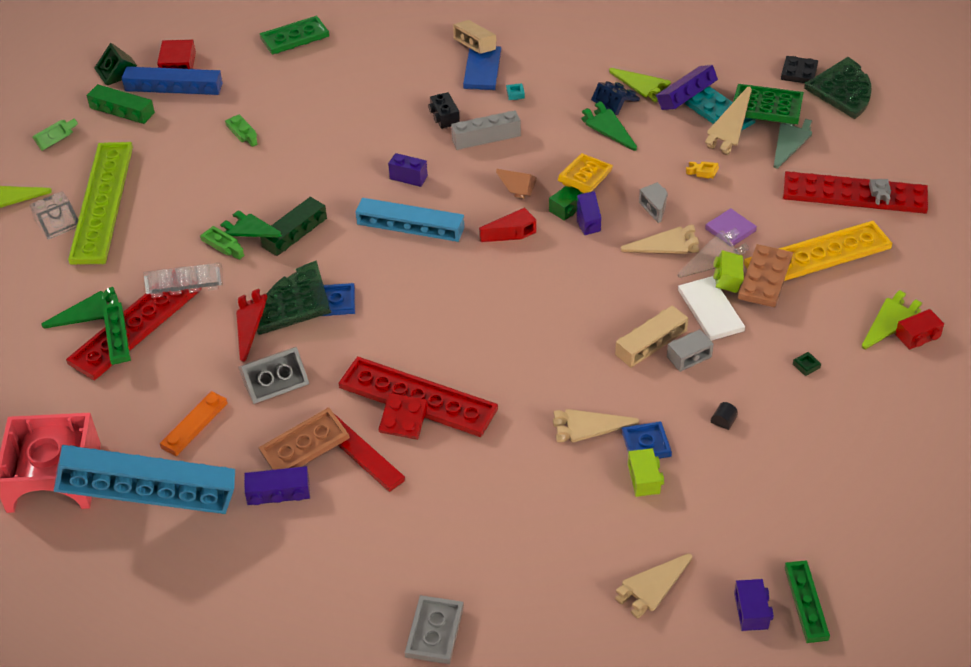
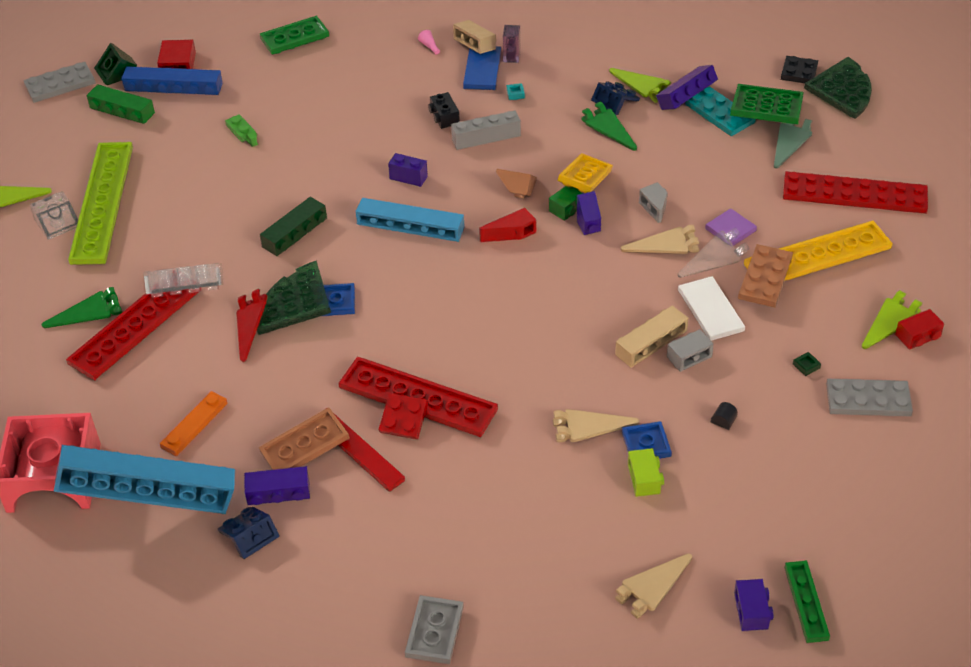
(54, 133): bright green hinge -> none
(59, 81): none -> light grey plate
(116, 333): green plate -> none
(222, 242): bright green hinge -> none
(249, 226): green flag -> none
(250, 531): none -> dark blue bracket
(274, 375): light grey slope -> none
(427, 39): none -> bright pink cone
(511, 43): none -> brick
(705, 169): yellow plate -> none
(728, 271): lime brick -> none
(730, 124): tan flag -> none
(869, 397): none -> light grey plate
(880, 189): light grey plate -> none

